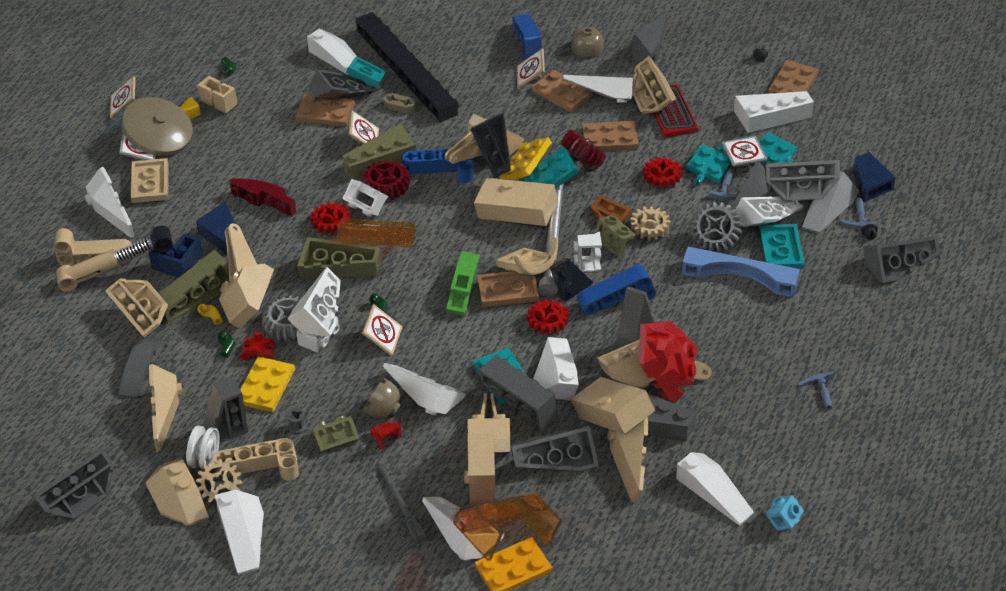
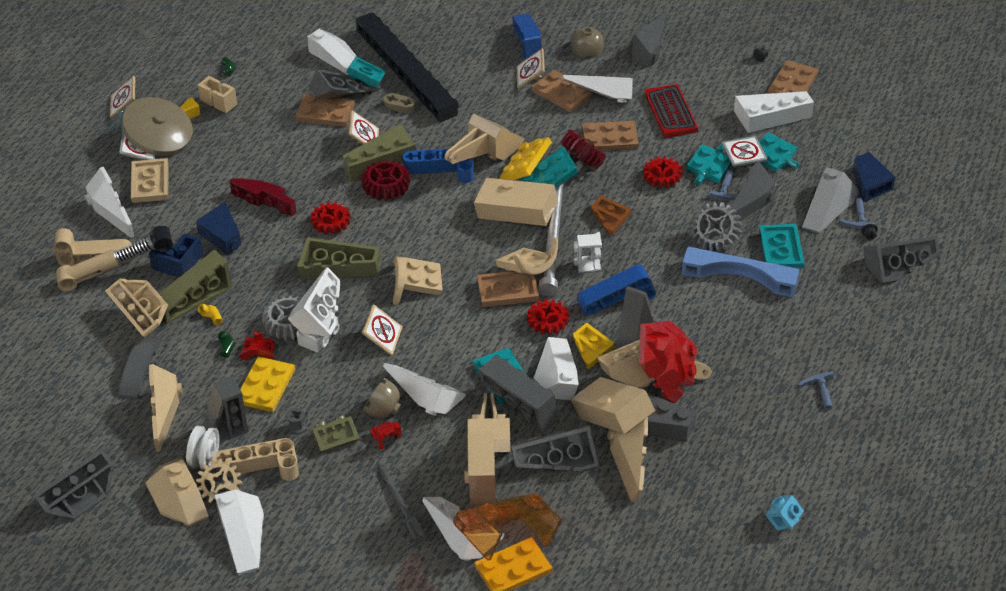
(247, 280): tan slope -> none
(352, 194): white window -> none
(376, 232): clear orange fence -> none
(379, 302): dark green arm -> none
(416, 276): none -> tan piece
(462, 283): bright green slope -> none
(493, 143): black wedge -> none
(569, 278): black wing -> none
(591, 344): none -> yellow wing
(614, 234): olive bracket -> none
(650, 87): tan wedge -> none
(650, 223): tan gear -> none
(713, 485): white wedge -> none
(765, 210): white wedge -> none
(803, 179): light grey wedge -> none

